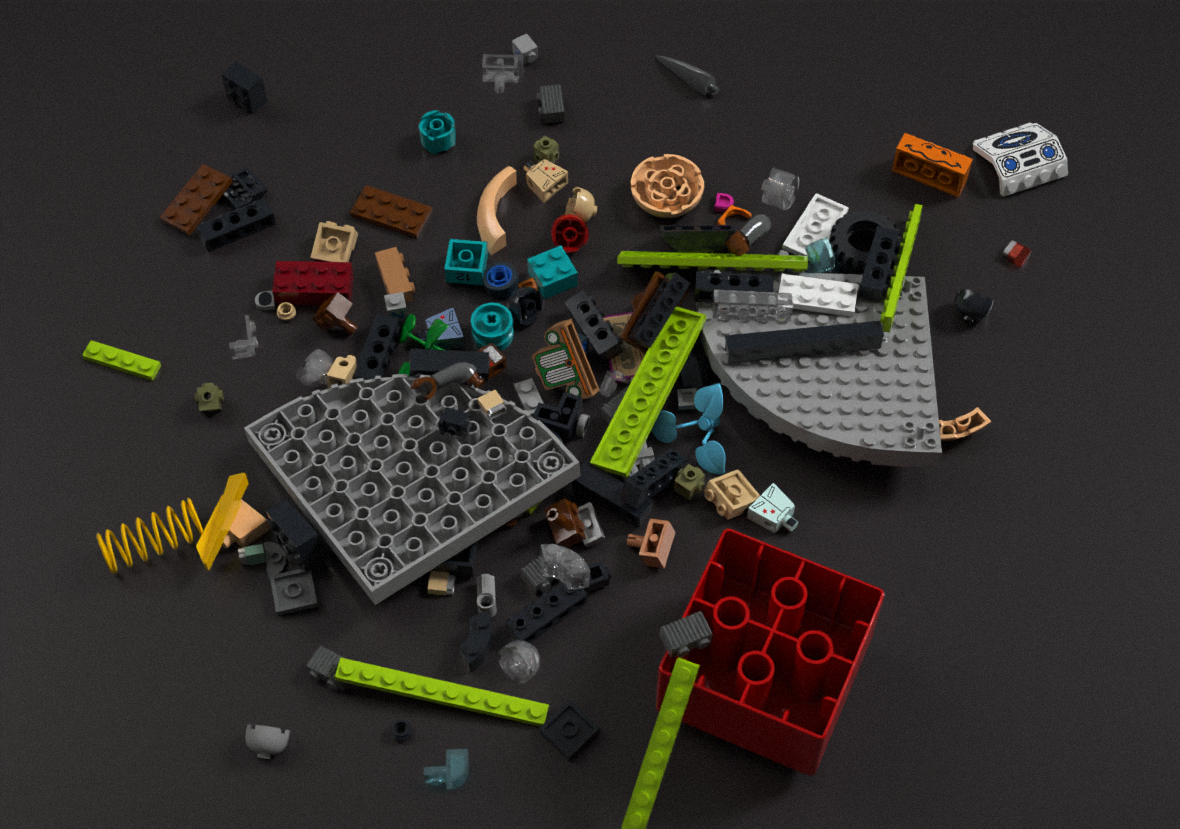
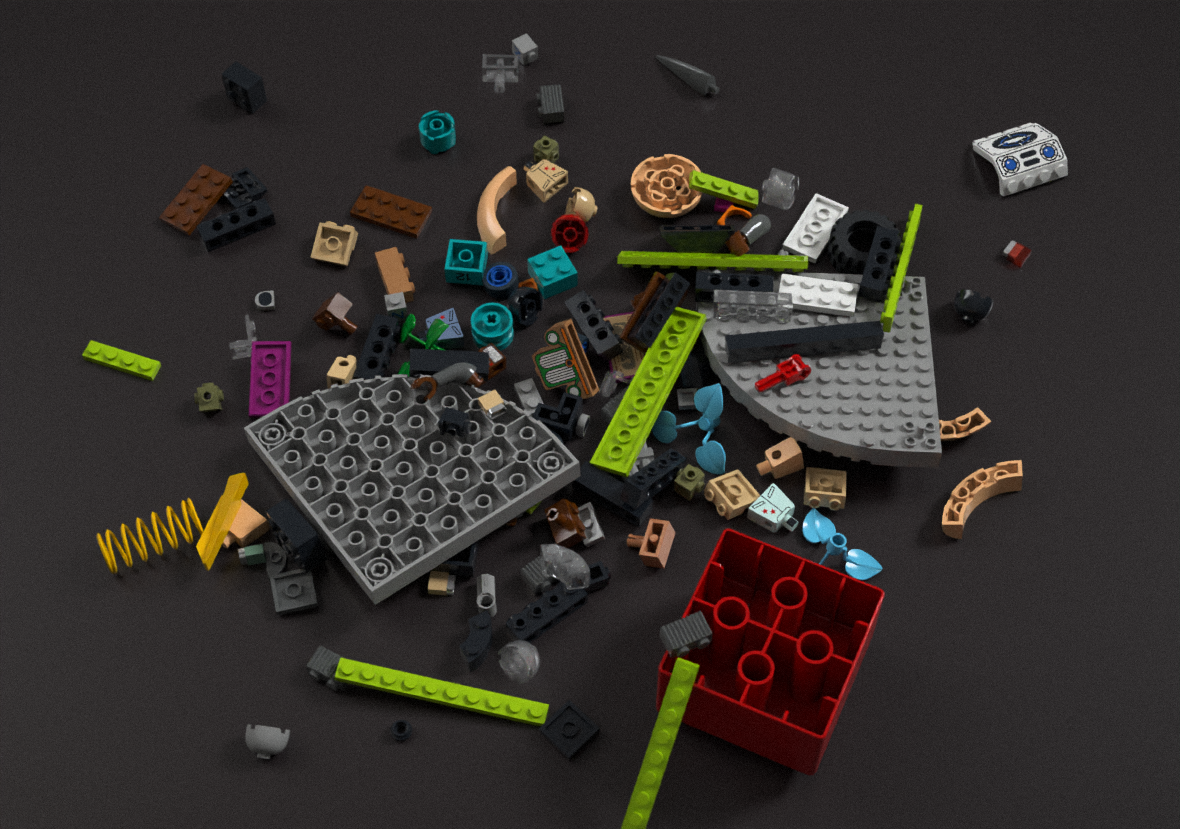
(269, 376): none -> magenta tile
(286, 307): tan plate -> none
(311, 281): dark red brick -> none
(316, 369): clear cylinder -> none
(453, 773): clear light blue brick -> none
(723, 189): none -> lime plate
(782, 459): none -> light nougat torso
(786, 372): none -> red connector
(820, 256): clear light blue brick -> none
(820, 528): none -> medium azure plant
(825, 488): none -> tan plate
(931, 164): orange brick -> none
(977, 488): none -> light nougat brick

